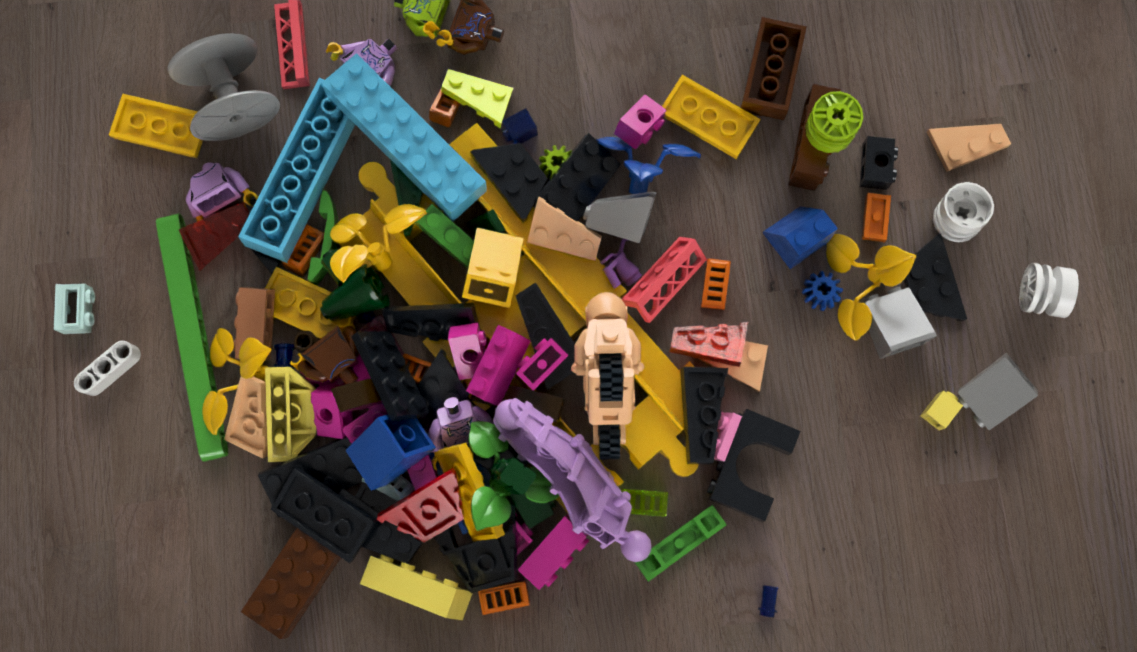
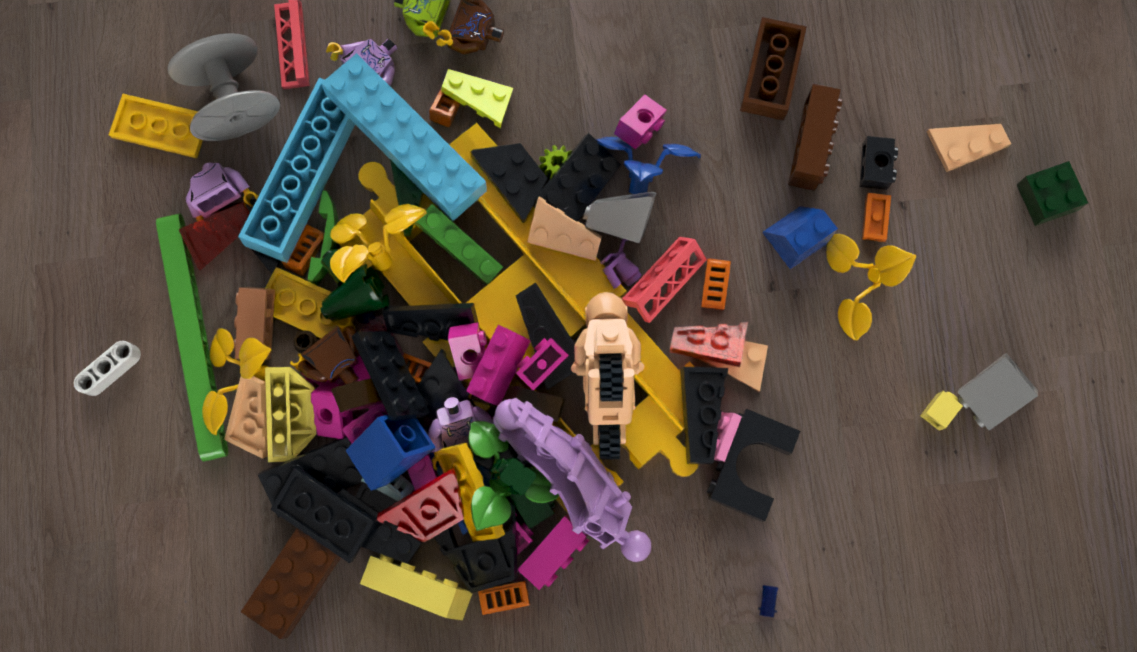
(84, 313): light aqua window -> none
(284, 355): clear blue bush -> none
(486, 221): dark green tile -> none
(492, 268): yellow slope -> none
(519, 127): clear blue brick -> none
(652, 494): clear neon green slope -> none
(681, 542): bright green slope -> none
(709, 116): yellow plate -> none
(827, 285): blue gear -> none
(834, 134): lime wheel -> none
(898, 322): slope -> none
(934, 282): black wing -> none
(963, 212): white wheel -> none
(1048, 290): white wheel -> none
(1052, 193): none -> dark green brick

